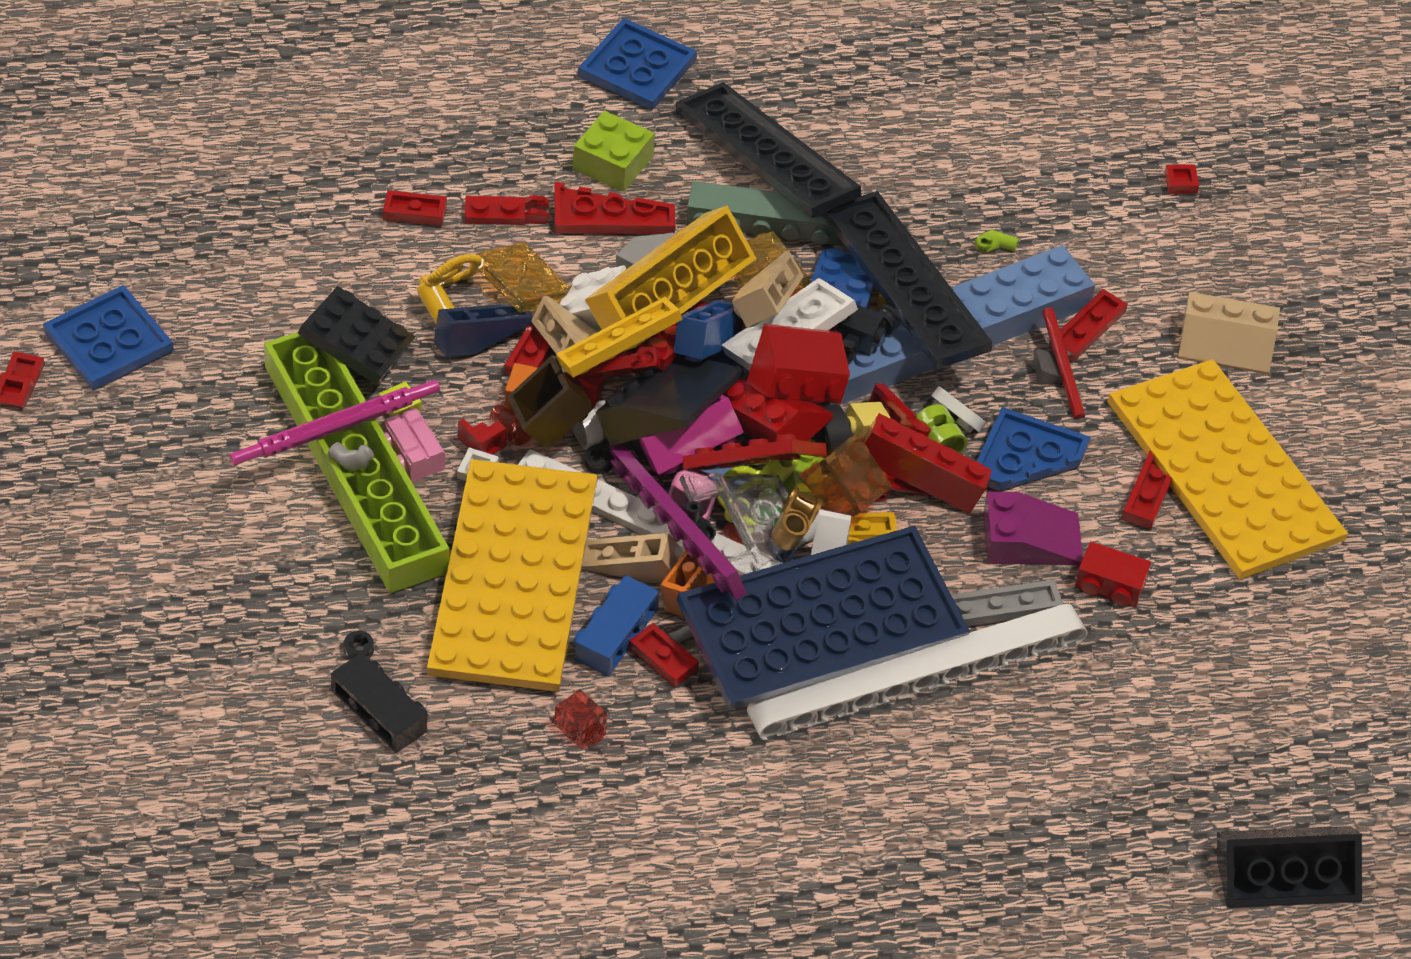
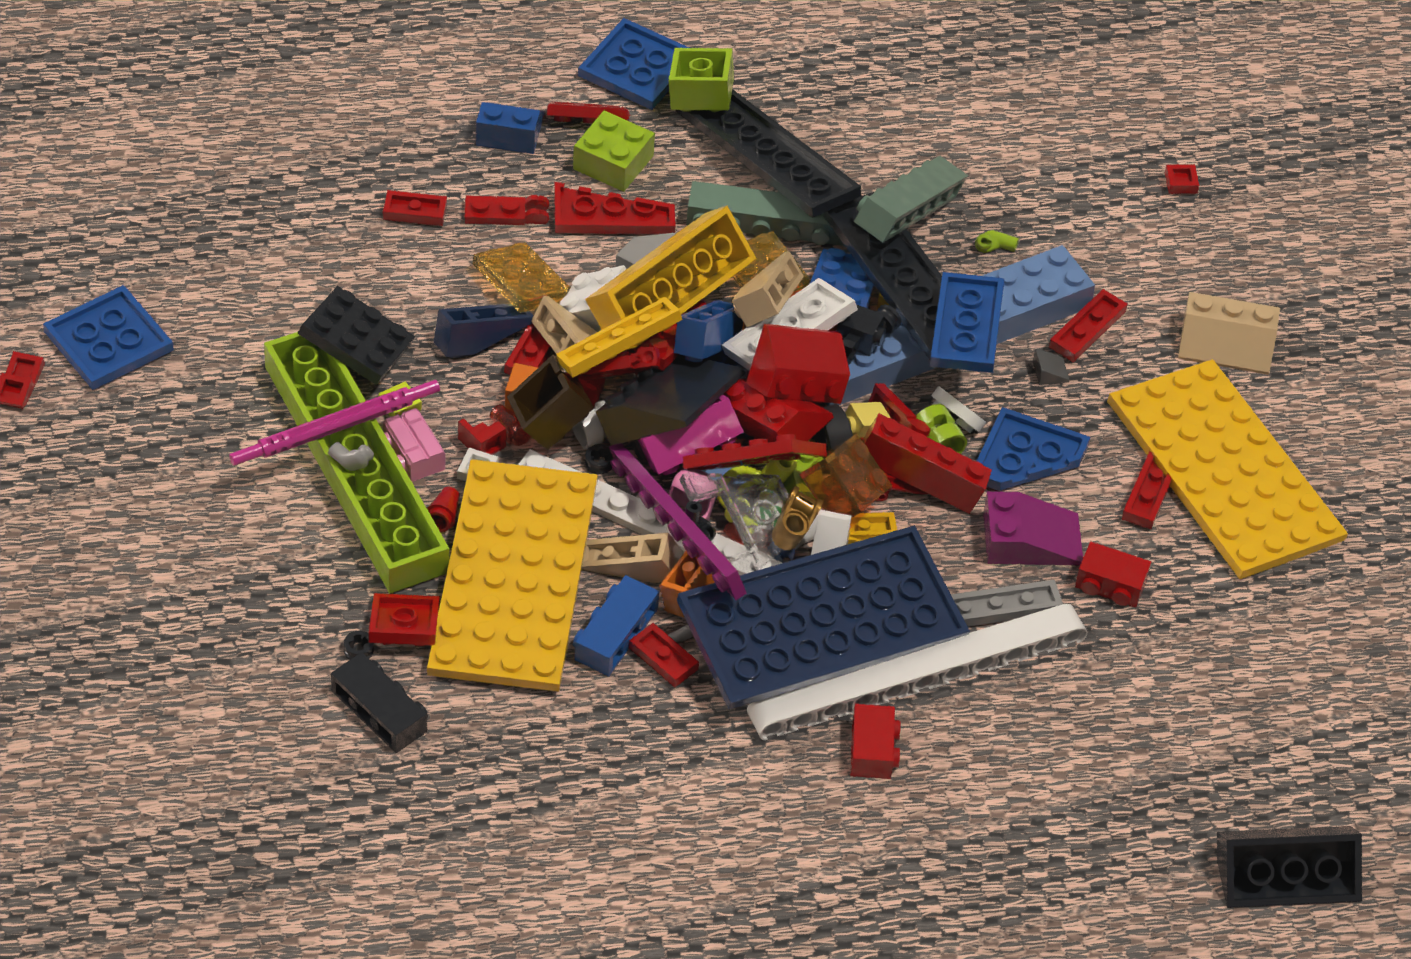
(404, 619): none -> red plate
(432, 285): yellow piece -> none
(444, 508): none -> red cone
(508, 127): none -> blue slope
(581, 719): clear red brick -> none
(589, 112): none -> red hinge
(701, 79): none -> lime brick
(873, 741): none -> red brick
(909, 198): none -> sand green brick
(967, 322): none -> blue plate
(1063, 363): red bar -> none

